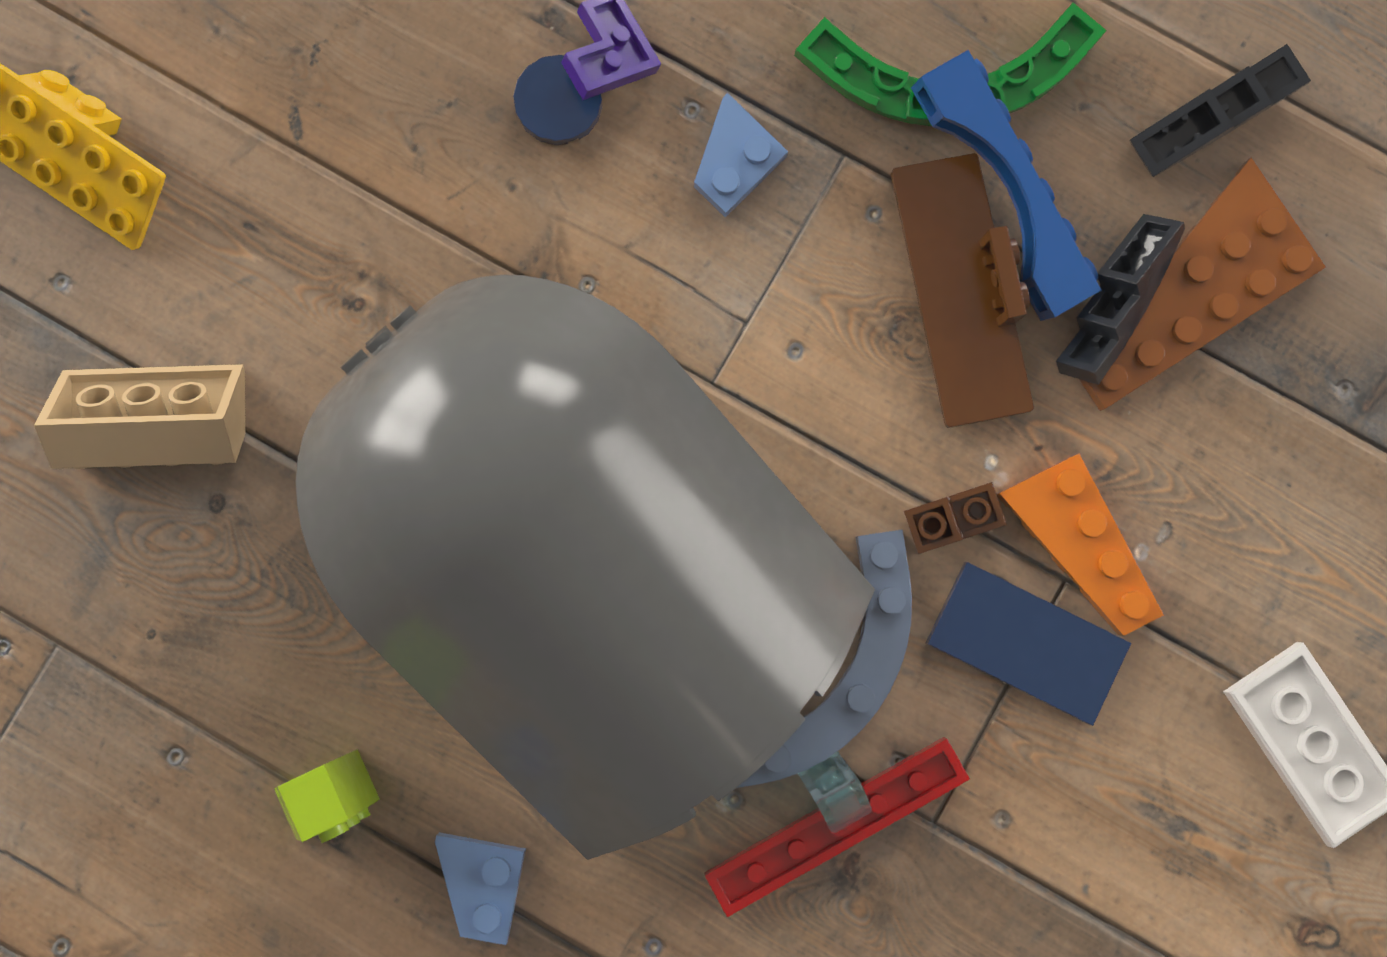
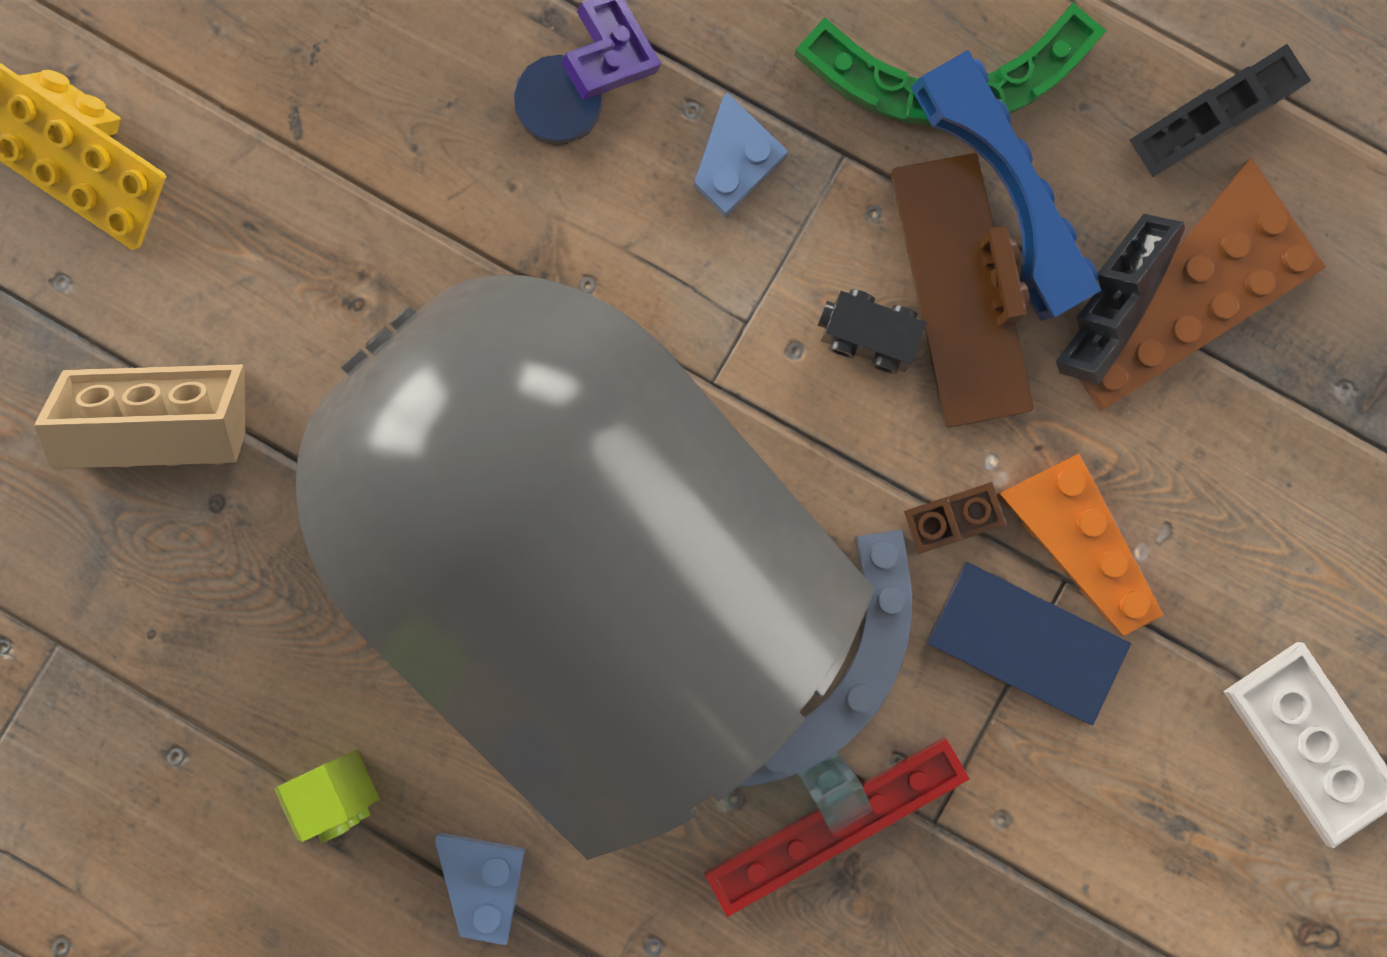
(871, 331): none -> black brick

